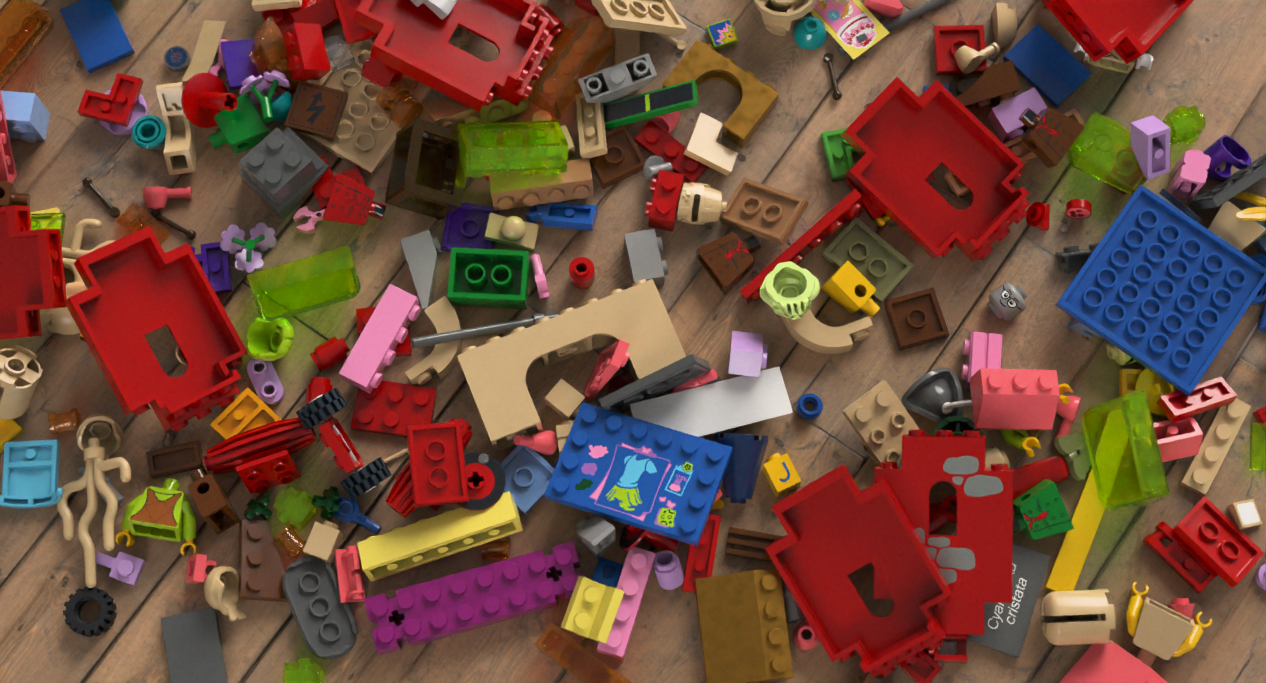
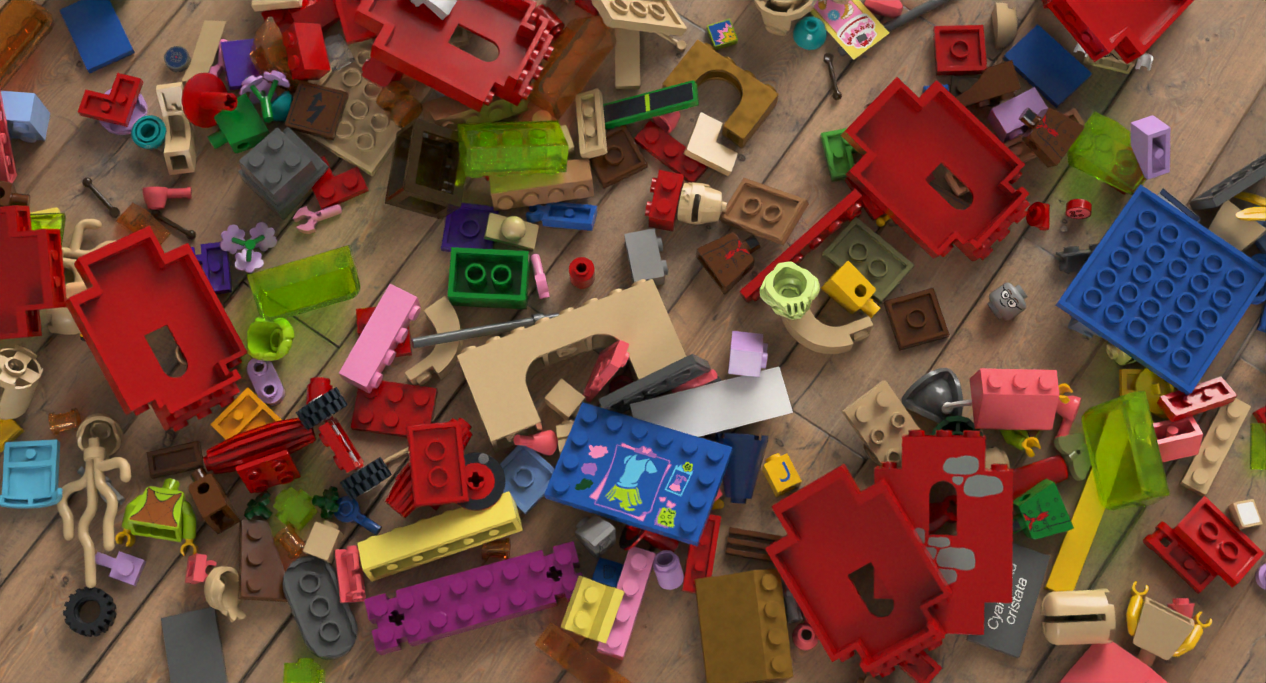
(330, 353): red brick -> none
(351, 202): red torso -> none
(423, 264): light grey slope -> none
(618, 80): light grey slope -> none
(653, 165): light grey plate -> none
(815, 401): blue plate -> none
(952, 650): red window -> none
(970, 59): tan bar -> none
(982, 352): bright pink brick -> none
(1185, 124): clear neon green brick -> none
(1189, 175): bright pink brick -> none
(1226, 150): dark purple helmet -> none

